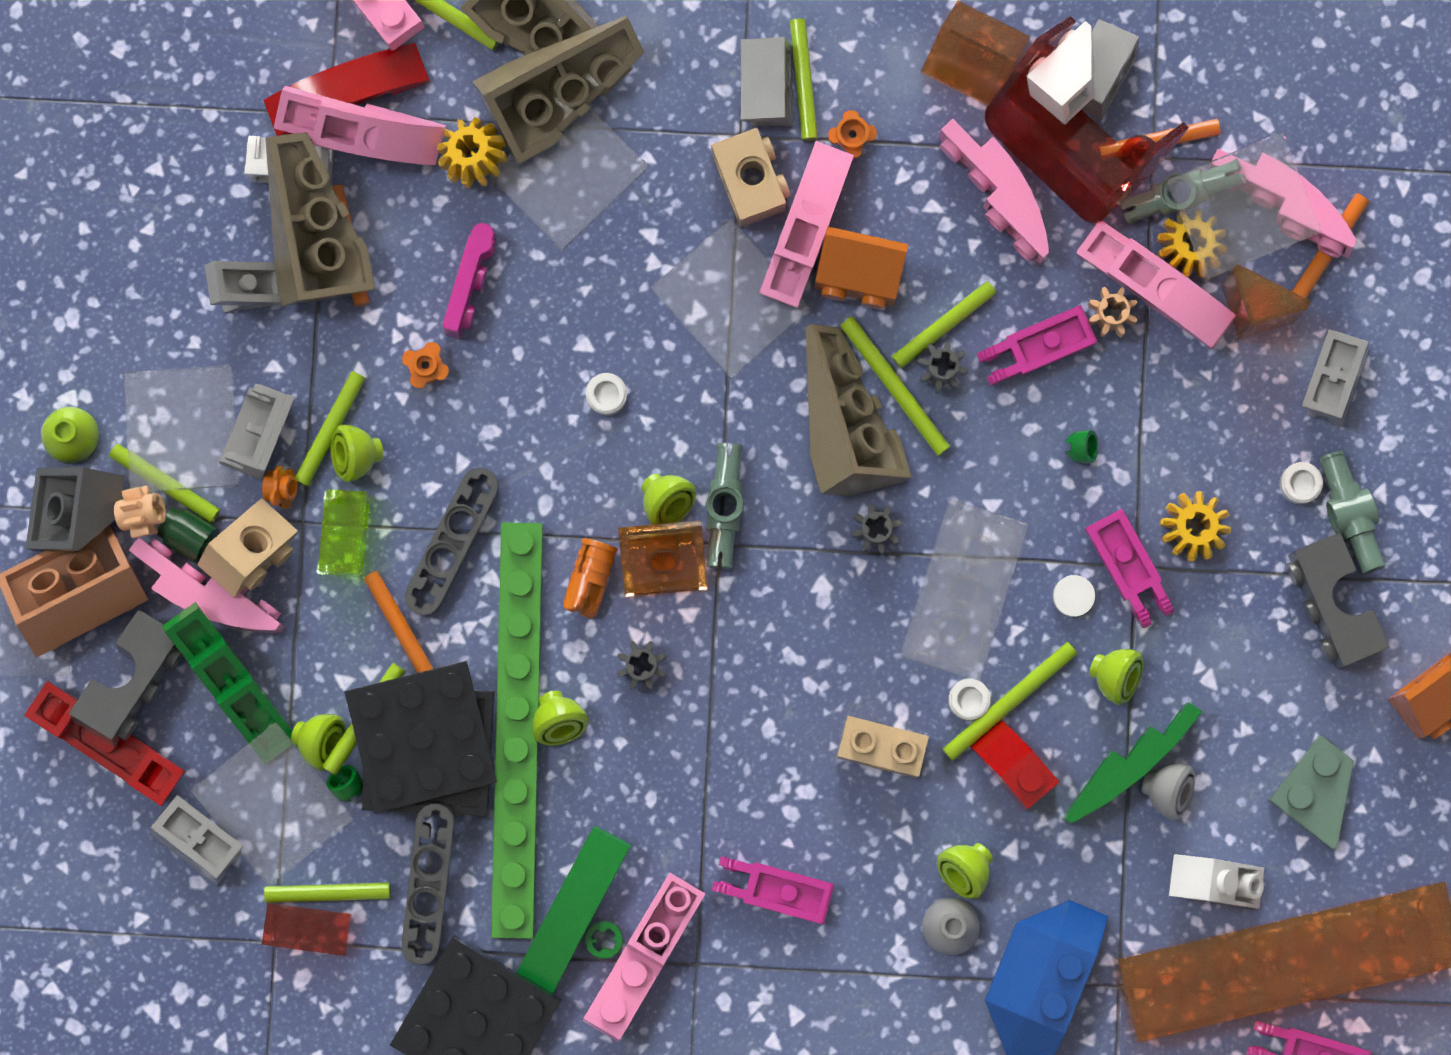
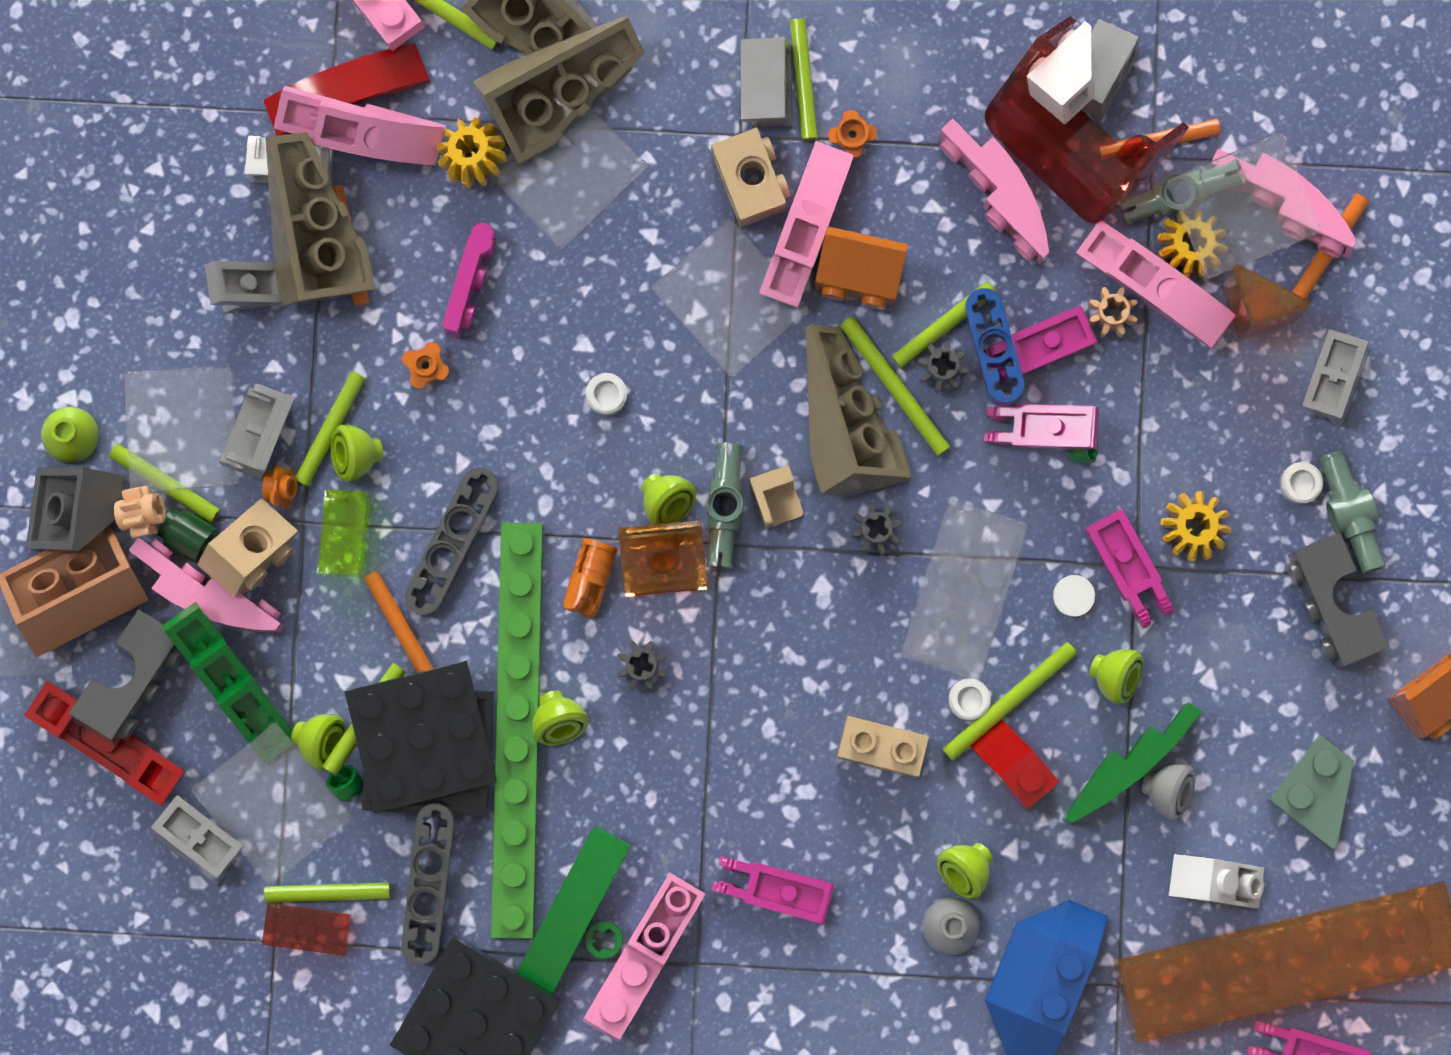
(776, 497): none -> tan panel
(974, 53): clear orange slope -> none
(997, 315): none -> blue beam
(1046, 426): none -> hinge

